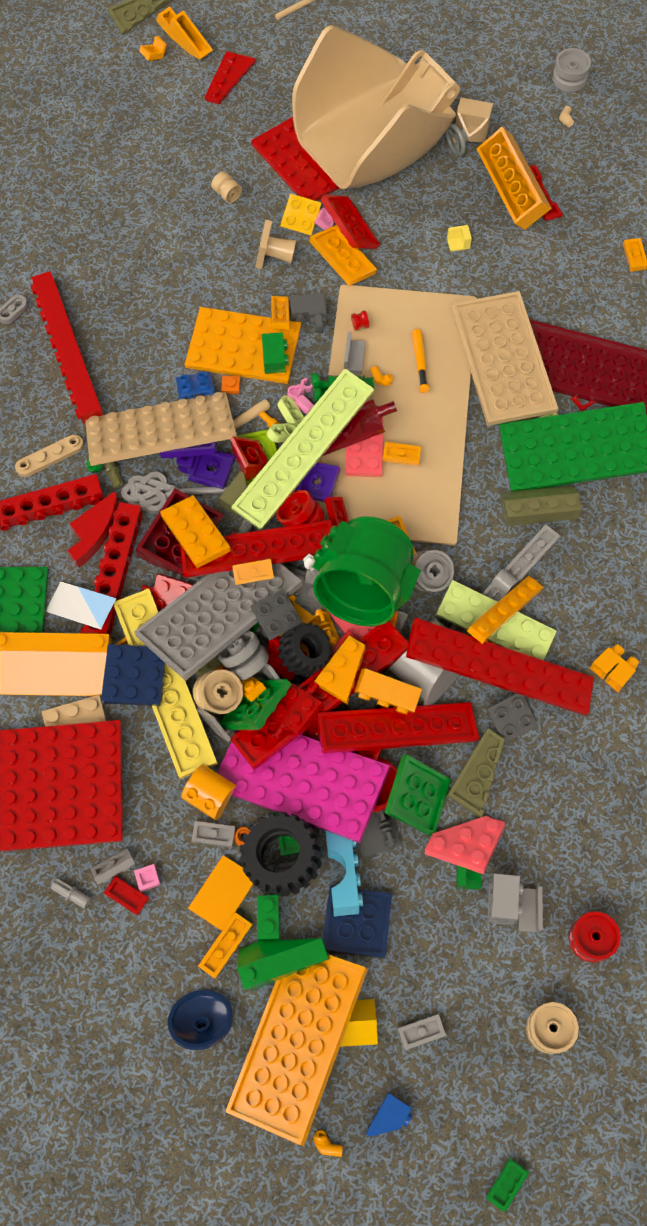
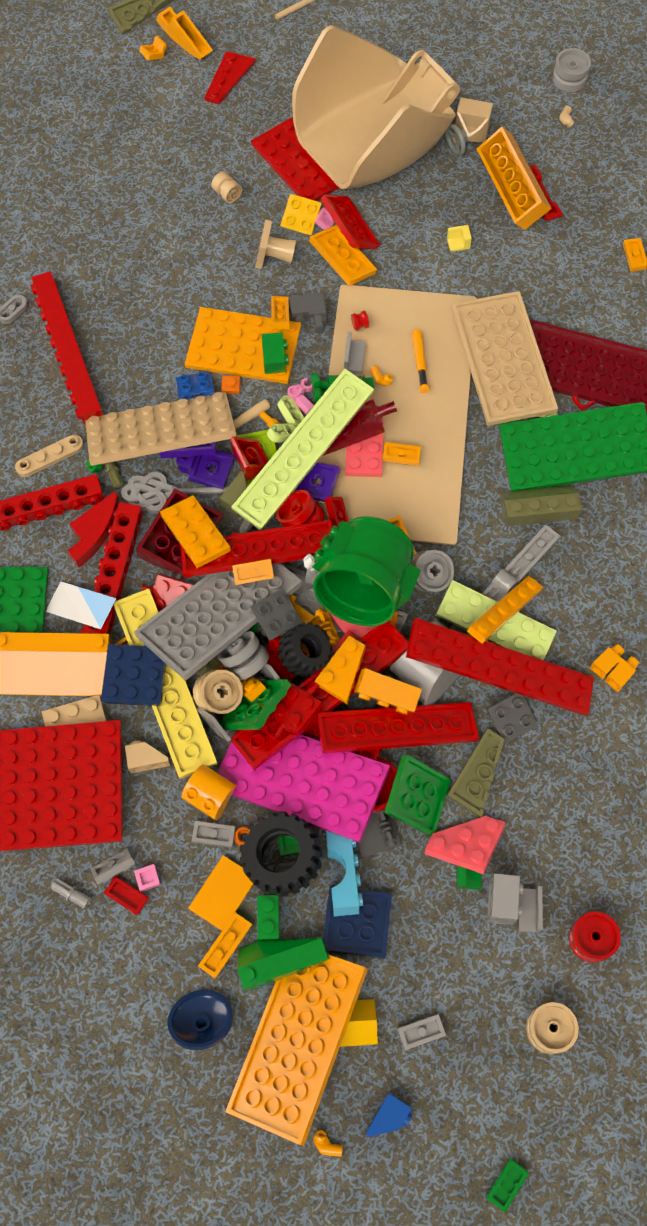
(144, 757): none -> tan slope

